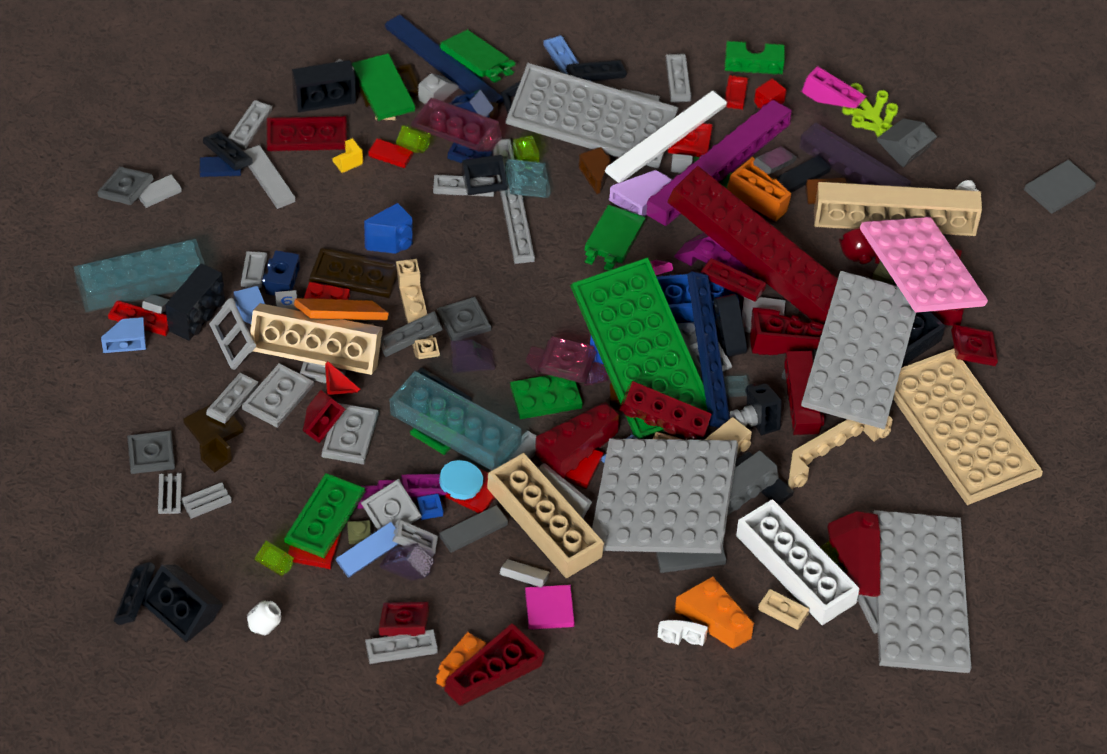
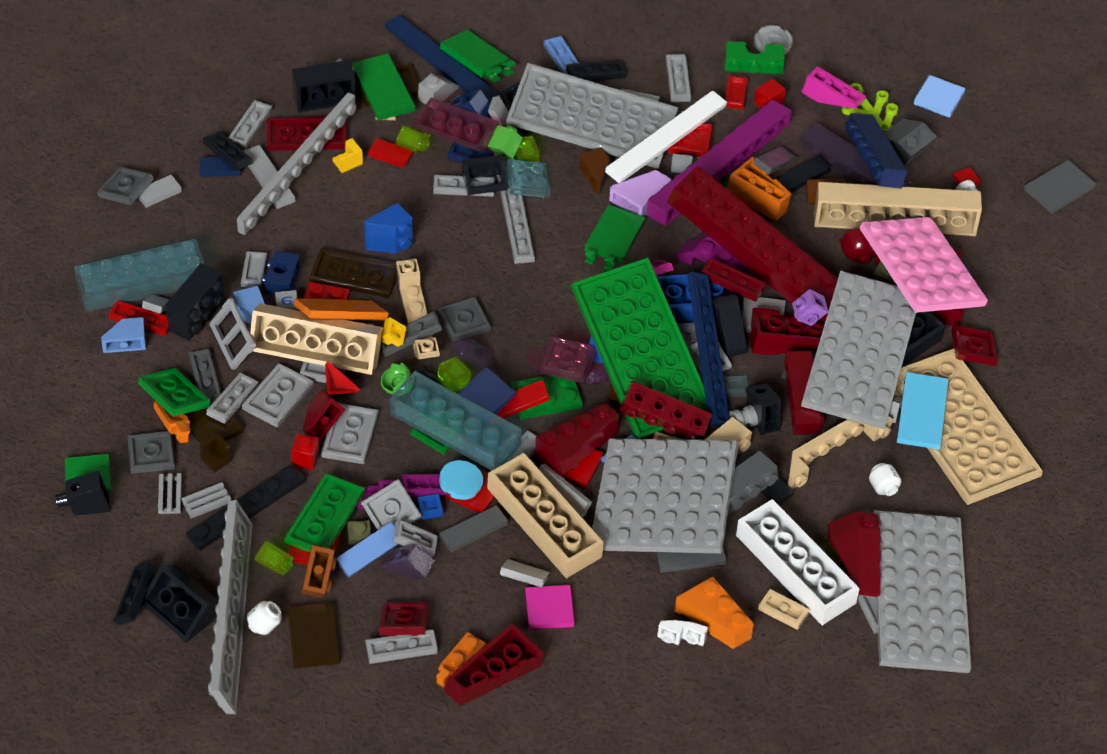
(85, 495): none -> black torso
(86, 464): none -> green tile
(174, 392): none -> green plate
(176, 425): none -> orange hinge
(205, 374): none -> dark grey tile
(231, 608): none -> light grey plate
(251, 503): none -> black plate
(295, 164): none -> light grey plate
(305, 451): none -> red brick
(313, 635): none -> dark brown tile
(317, 572): none -> dark orange brick
(393, 332): none -> yellow tile
(394, 377): none -> bright green hair
(454, 374): none -> clear neon green brick
(488, 391): none -> dark blue tile
(498, 111): none -> light grey tile
(505, 141): none -> bright green brick
(526, 398): none -> red tile
(773, 35): none -> light grey tile
(810, 307): none -> medium lavender brick
(876, 150): none -> dark blue brick
(885, 479): none -> white head
(894, 409): none -> tile
(922, 410): none -> medium azure tile
(939, 96): none -> light blue tile
(966, 174): none -> red tile

